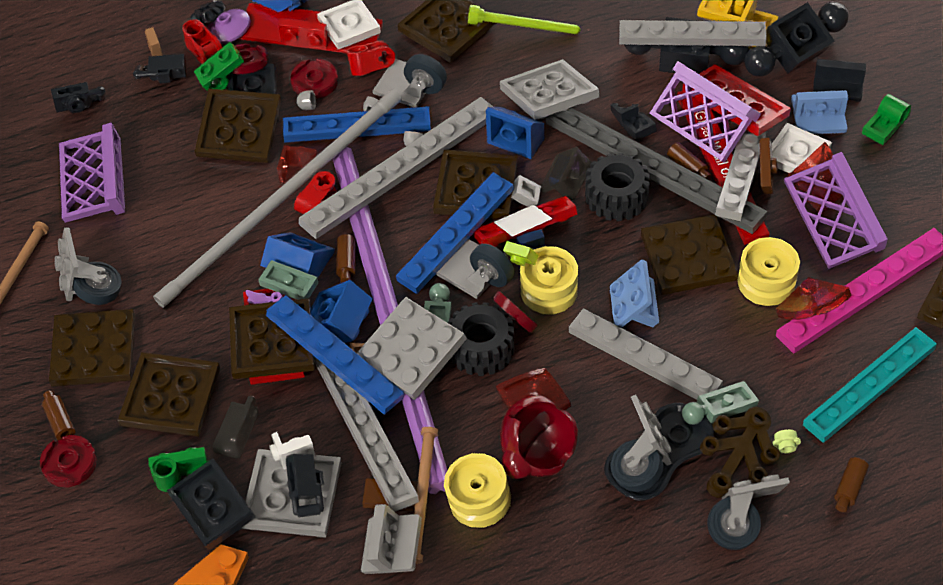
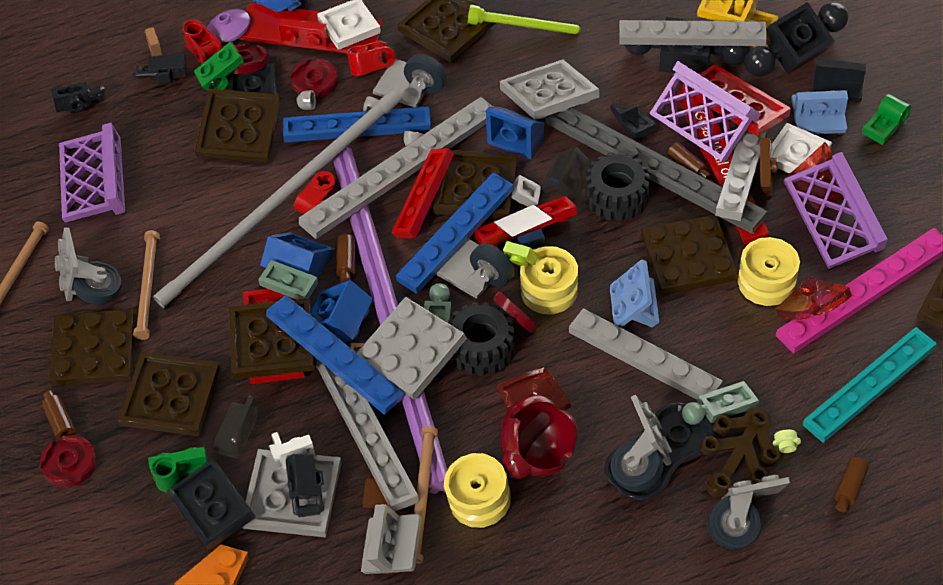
(142, 332): none -> medium nougat bar
(208, 12): black gear -> none
(259, 298): medium lavender piece -> none
(294, 157): clear red bracket -> none
(423, 193): none -> red plate

